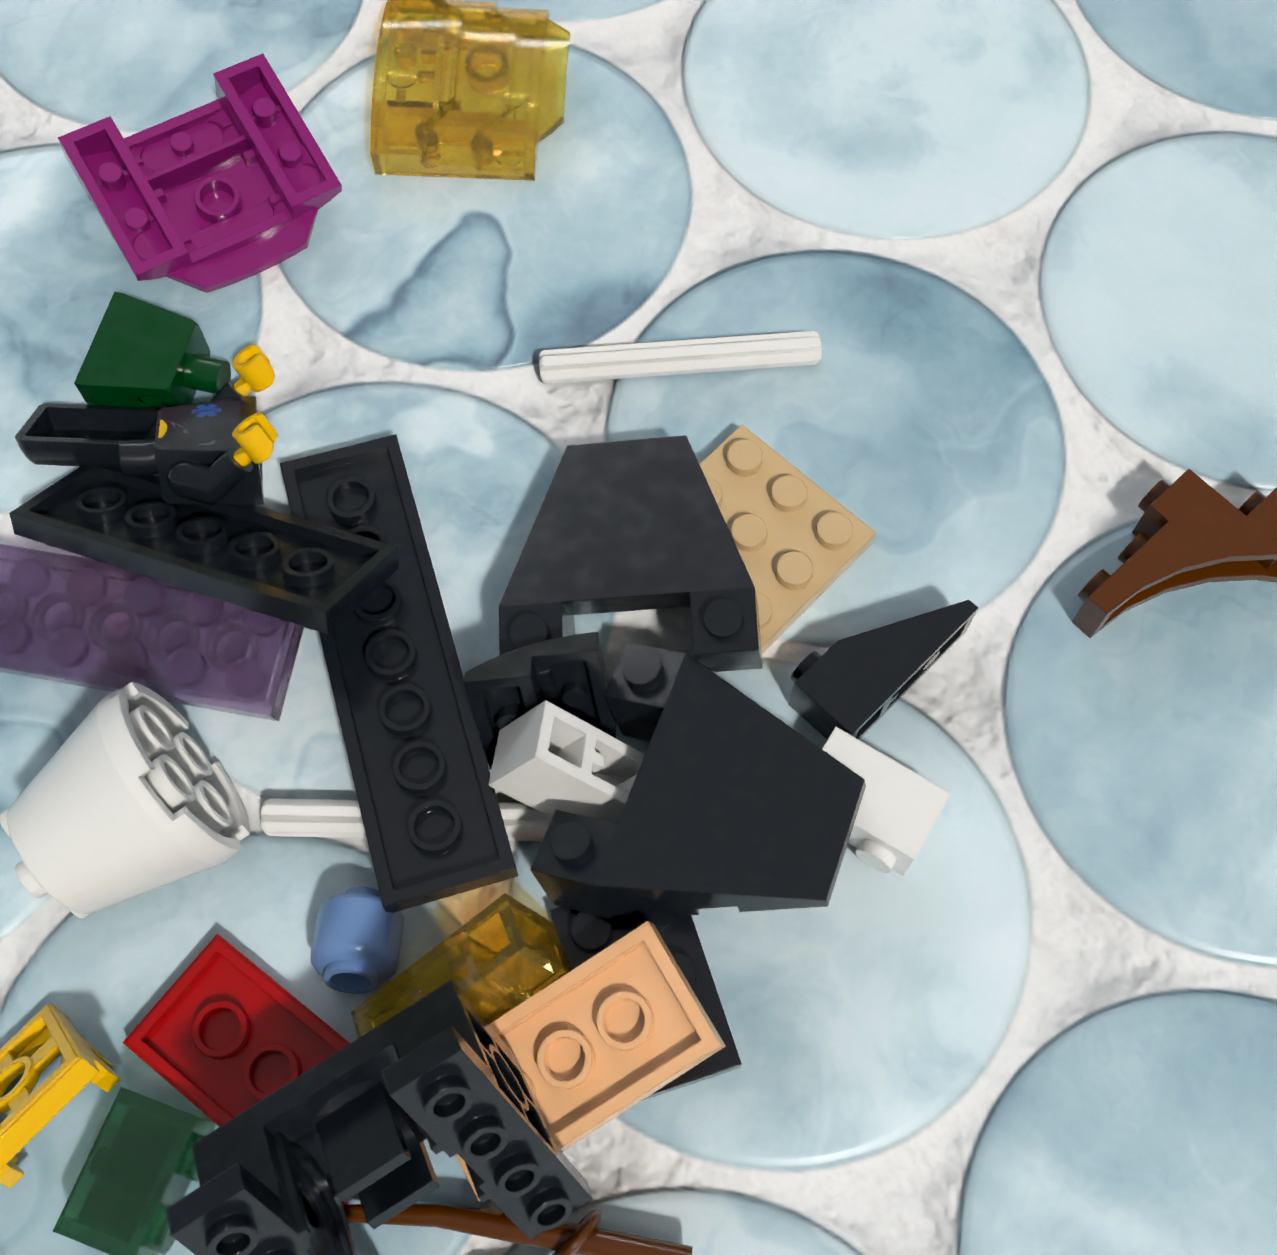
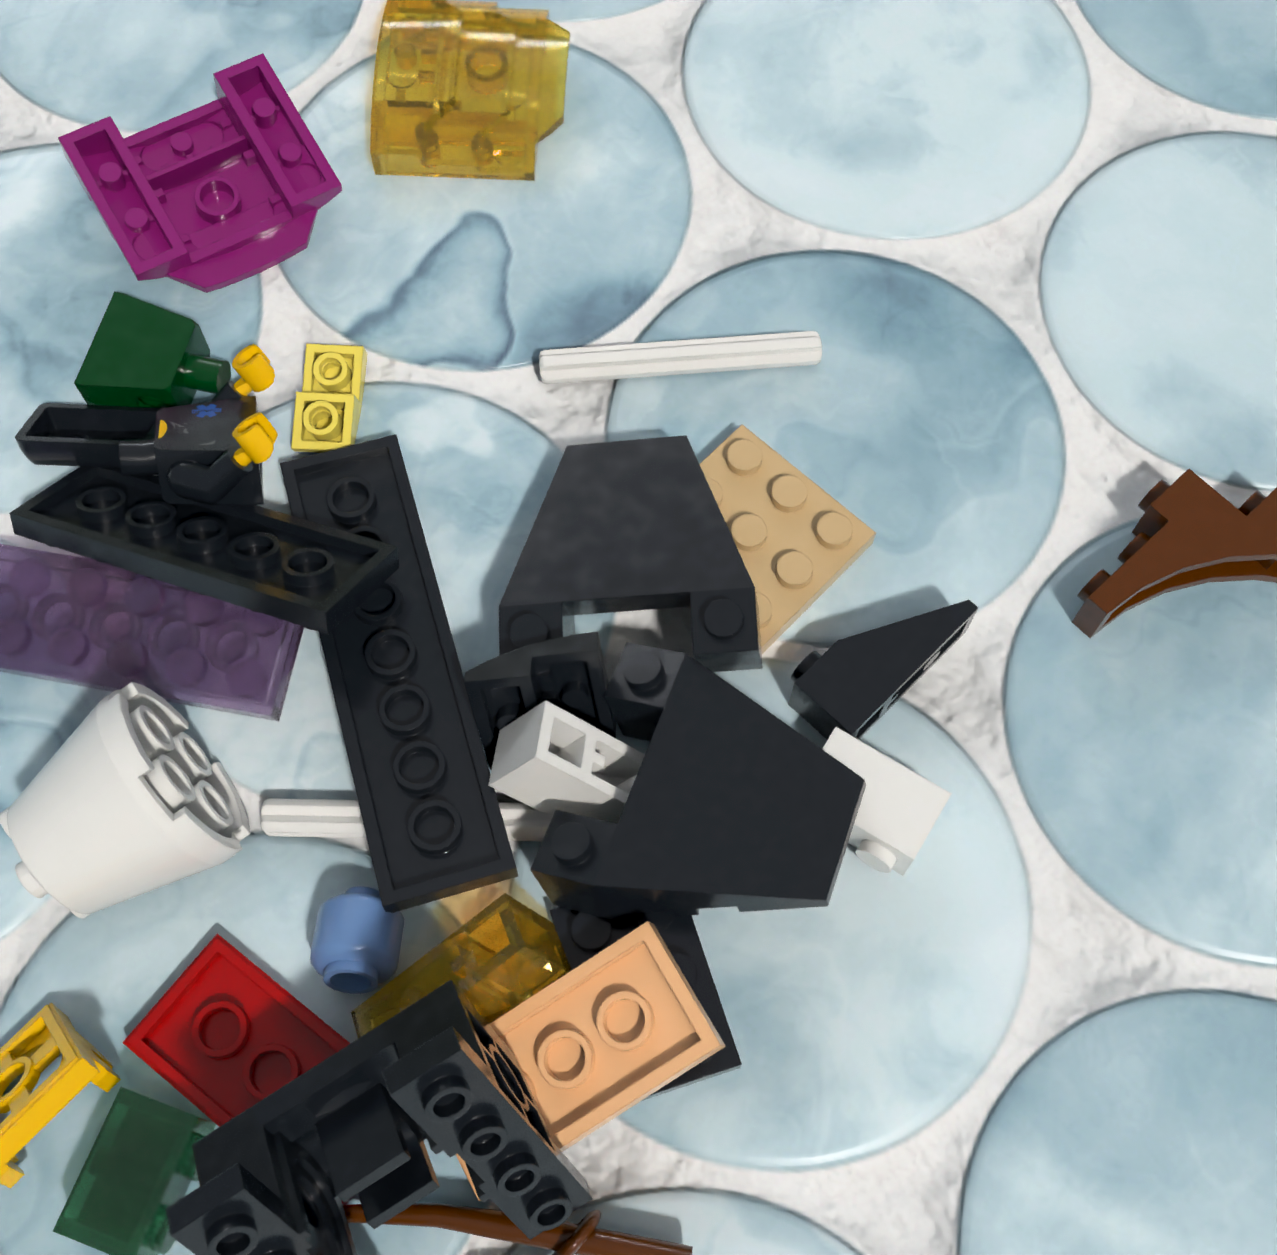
(330, 398): none -> light yellow slope

